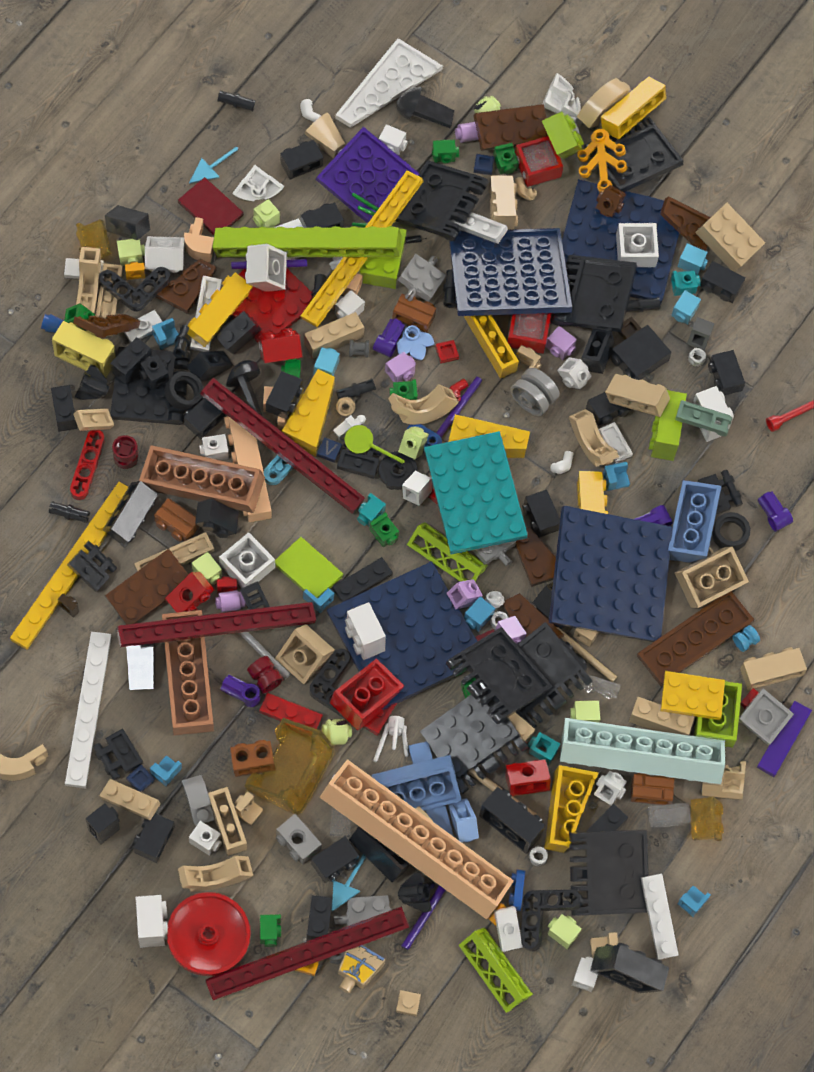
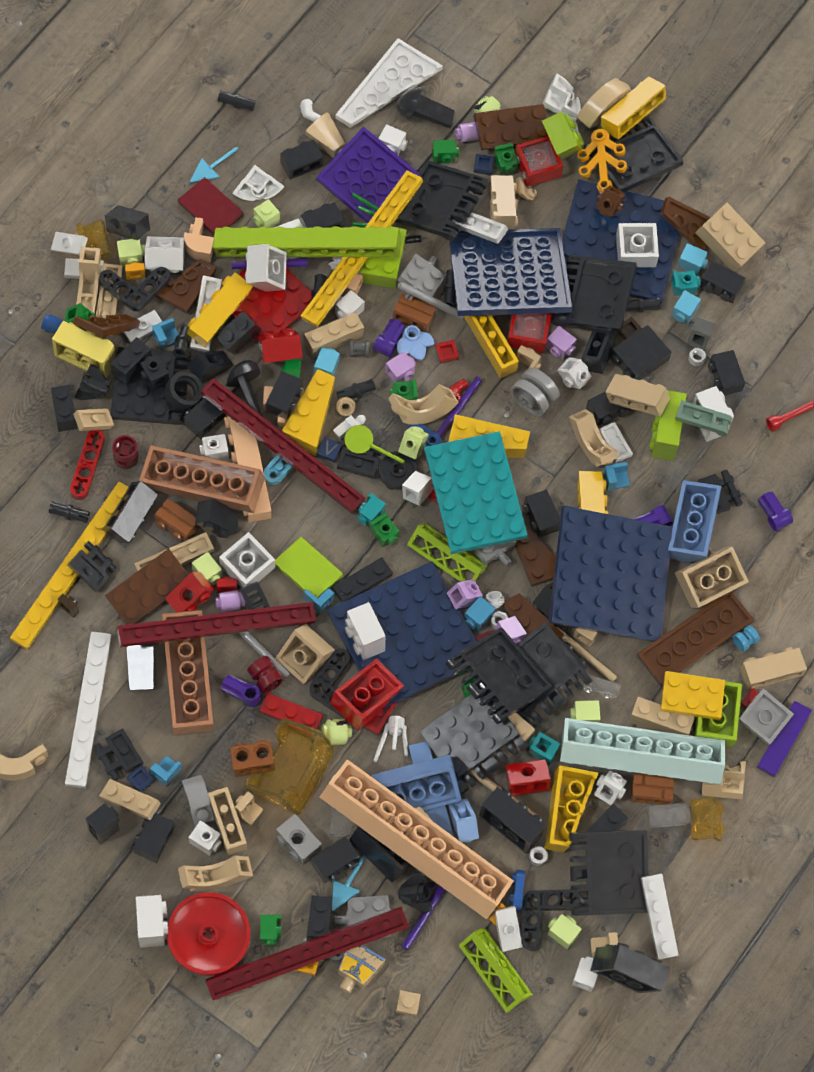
(68, 243): none -> white plate
(428, 299): none -> light grey bar
(563, 465): white arm -> none
(693, 900): dark azure panel -> none
(733, 518): black tyre -> none

